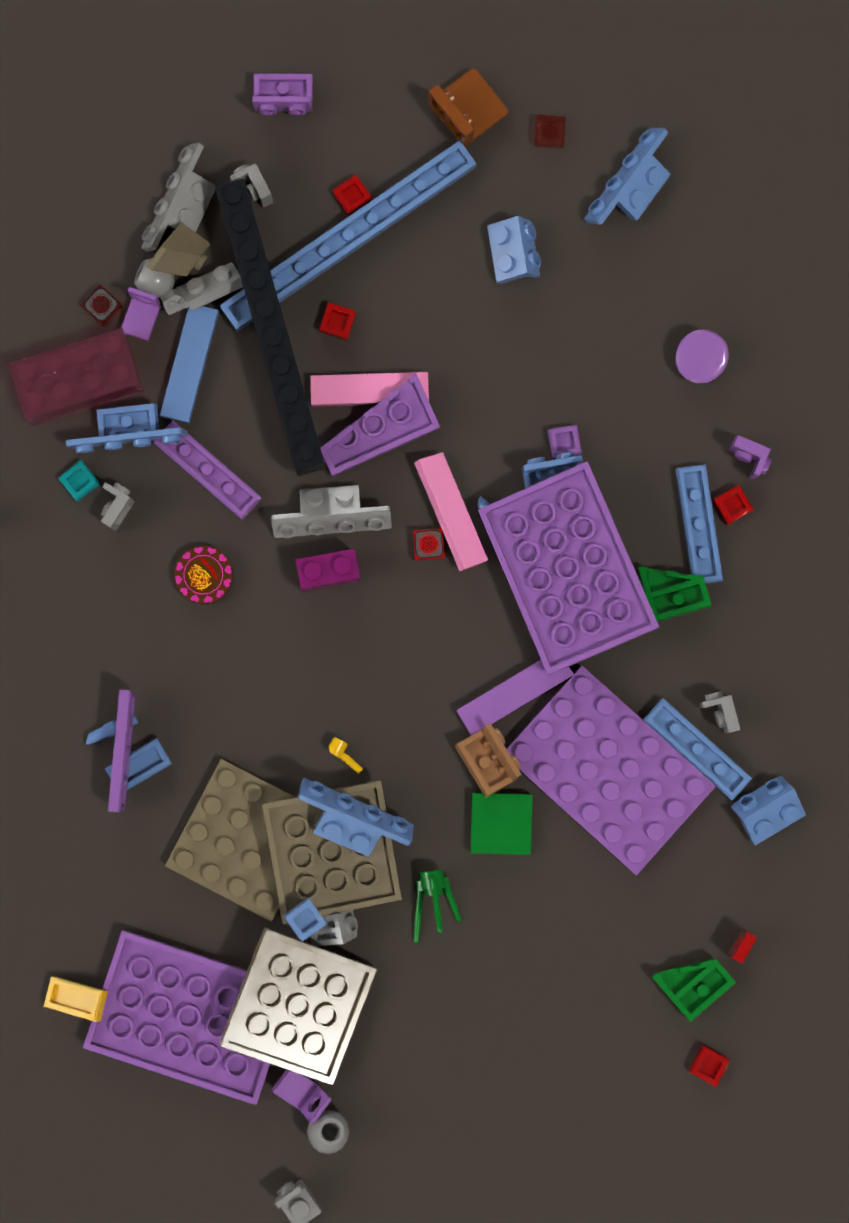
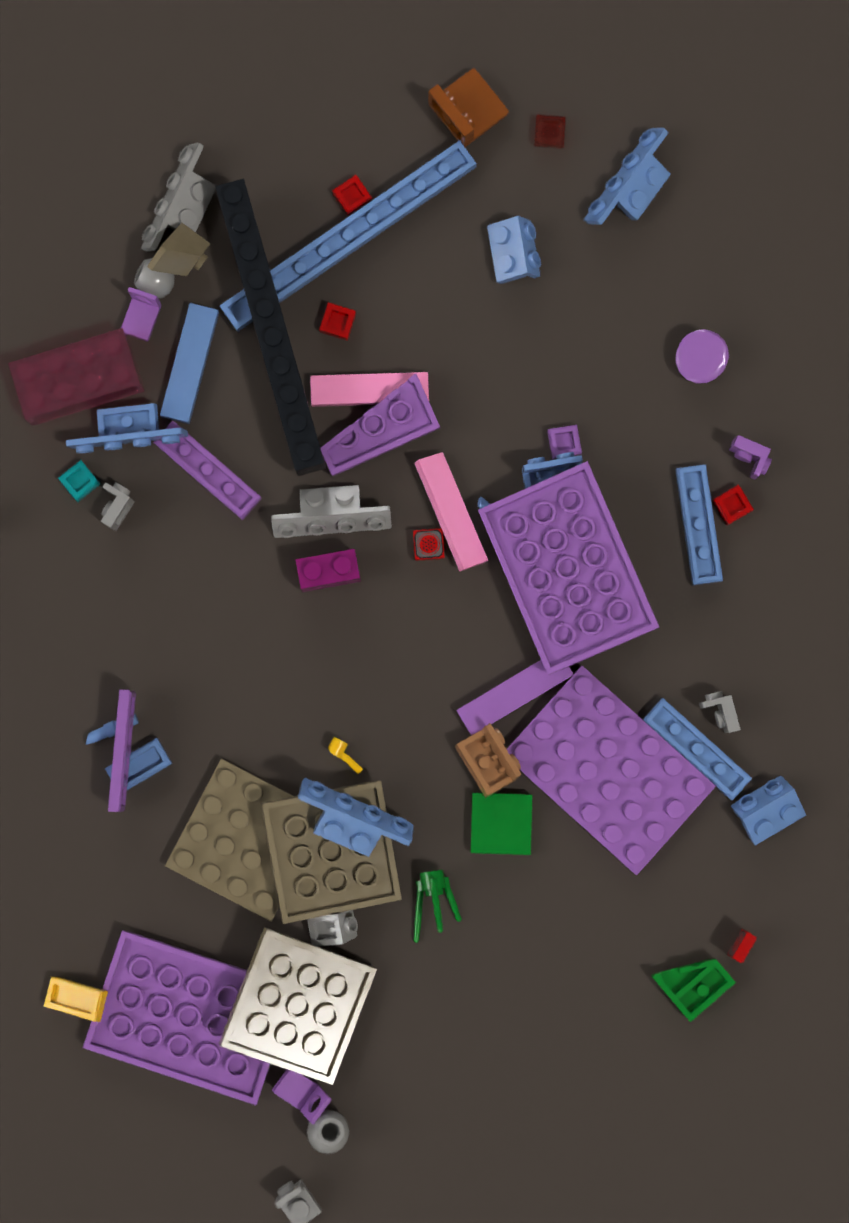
(101, 305): tile -> none
(202, 289): light grey hinge -> none
(203, 575): reddish brown tile -> none
(257, 188): light grey bracket -> none
(283, 93): medium lavender bracket -> none
(305, 919): medium blue plate -> none
(674, 593): green wing -> none
(709, 1065): red tile -> none

